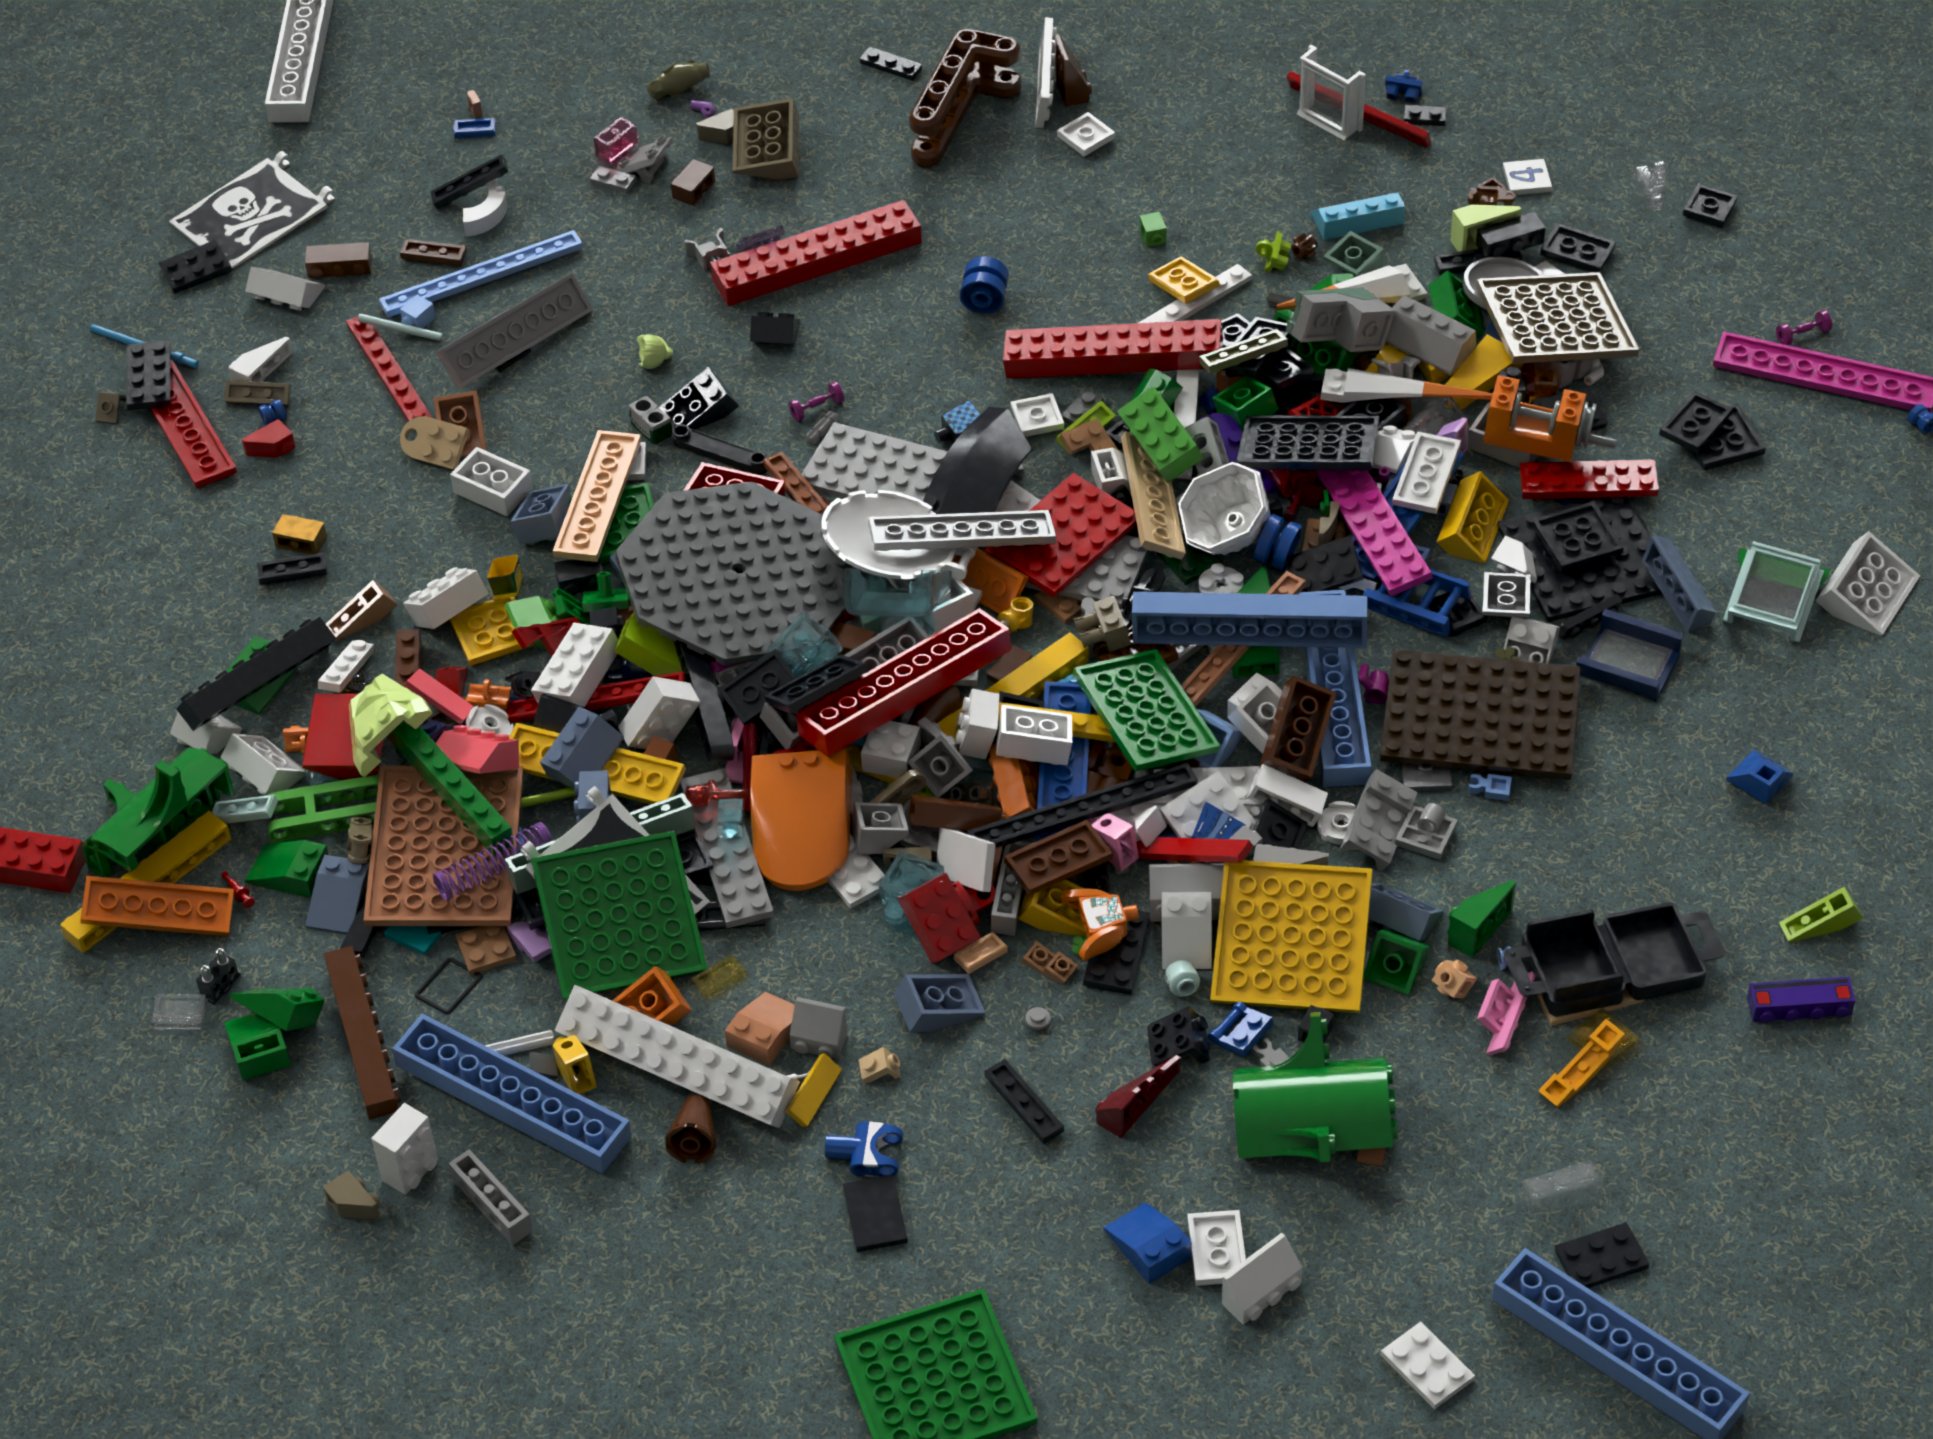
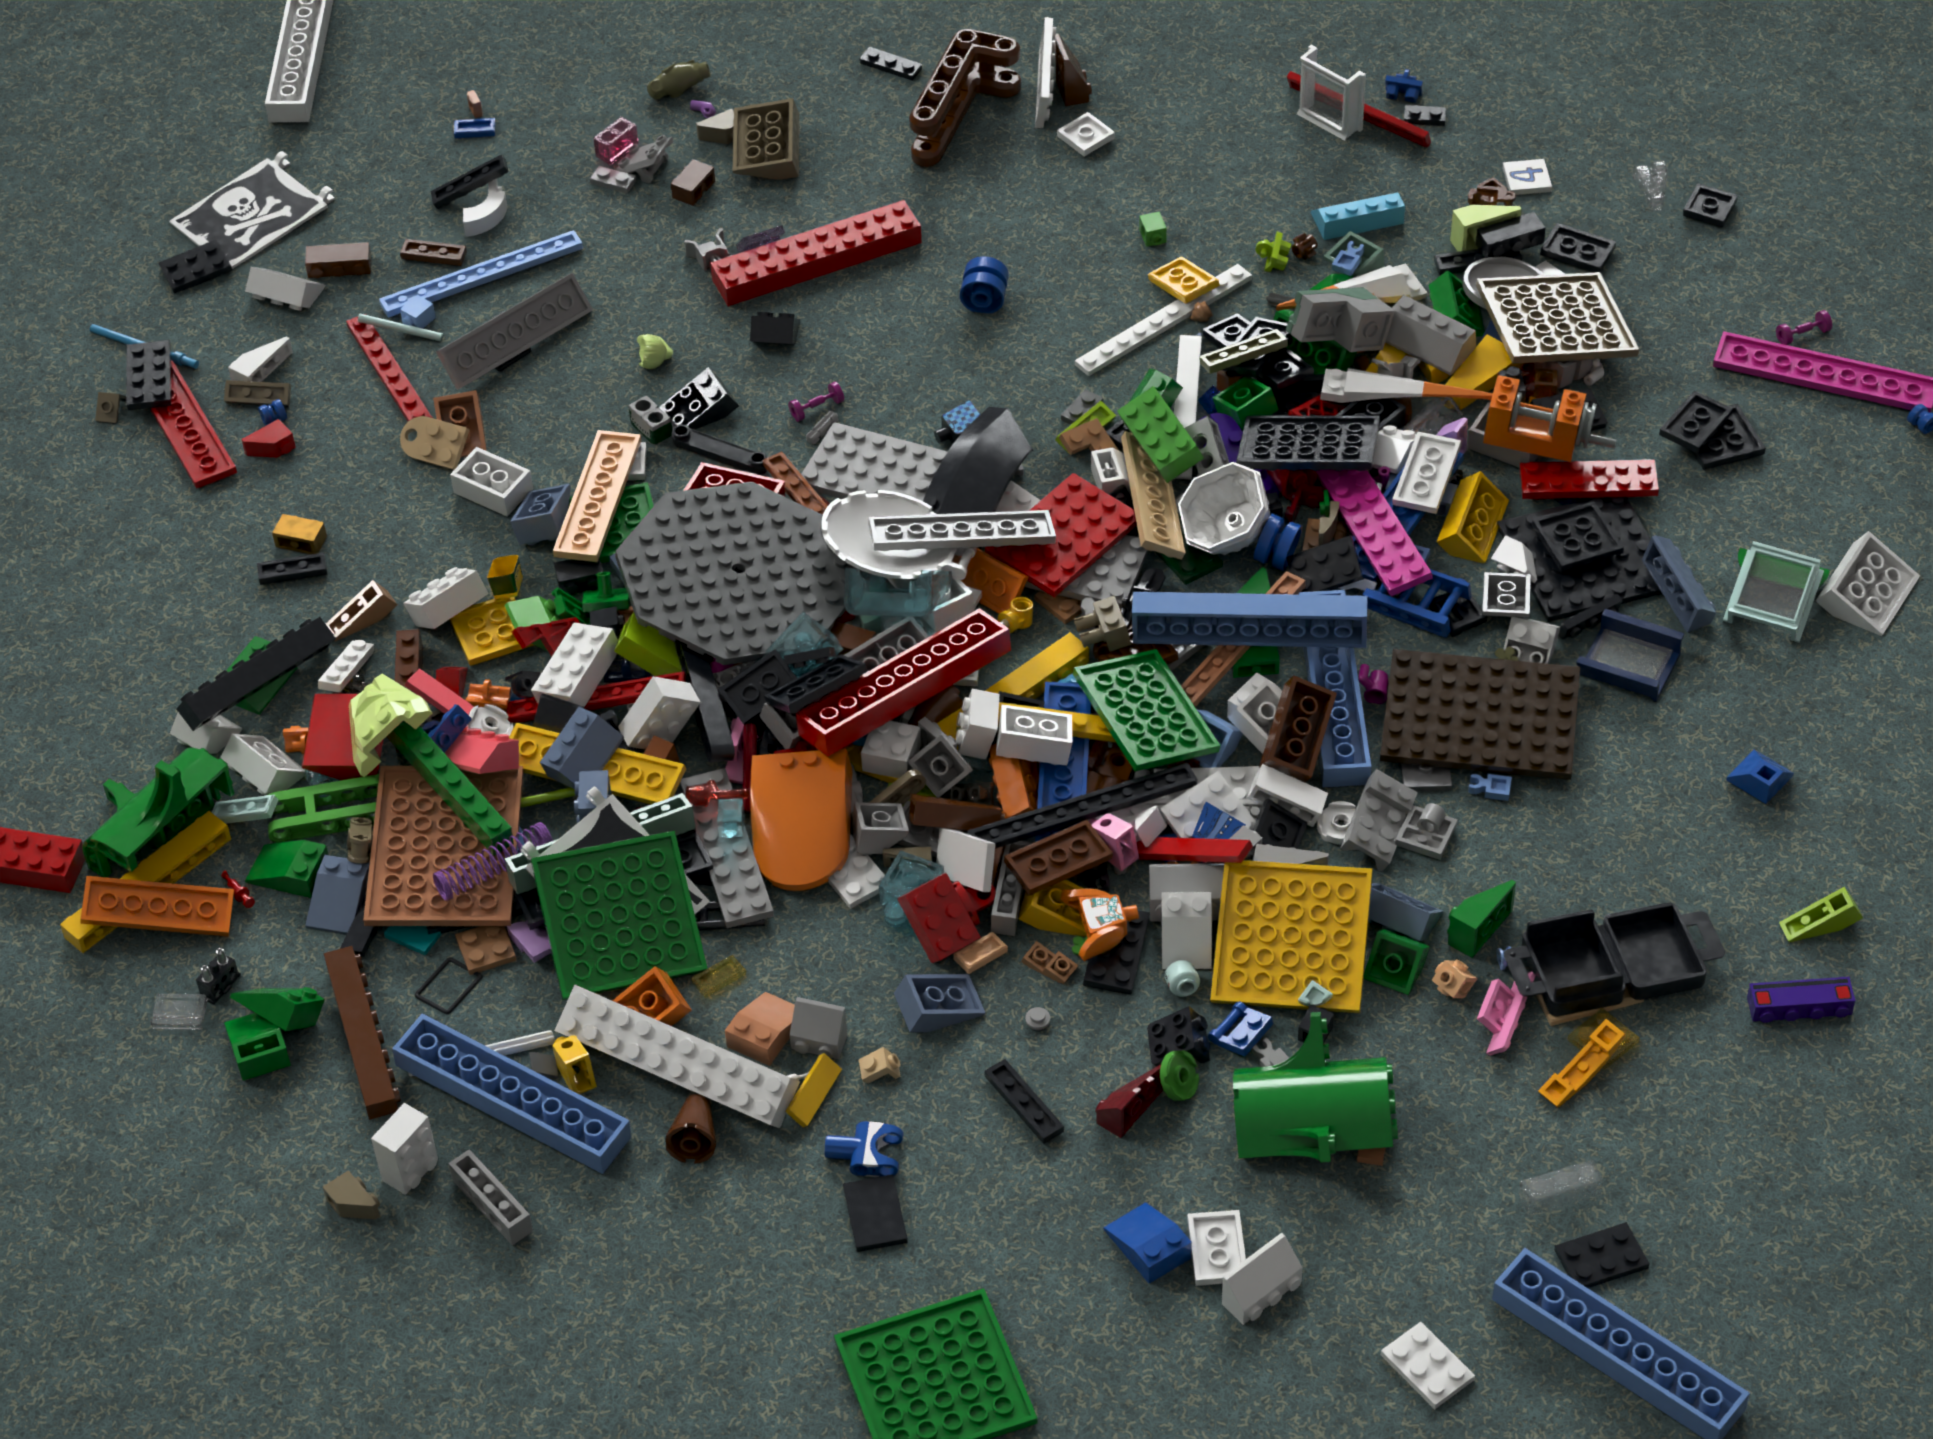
(450, 727): none -> blue bracket
(800, 659): none -> black plate
(1008, 663): reddish brown tile -> none
(1037, 415): white plate -> none
(1110, 348): red brick -> none
(1173, 1086): none -> bright green tile
(1201, 312): none -> medium nougat plate
(1220, 574): white plate -> none
(1315, 995): none -> light aqua tile
(1348, 261): none -> medium blue plate

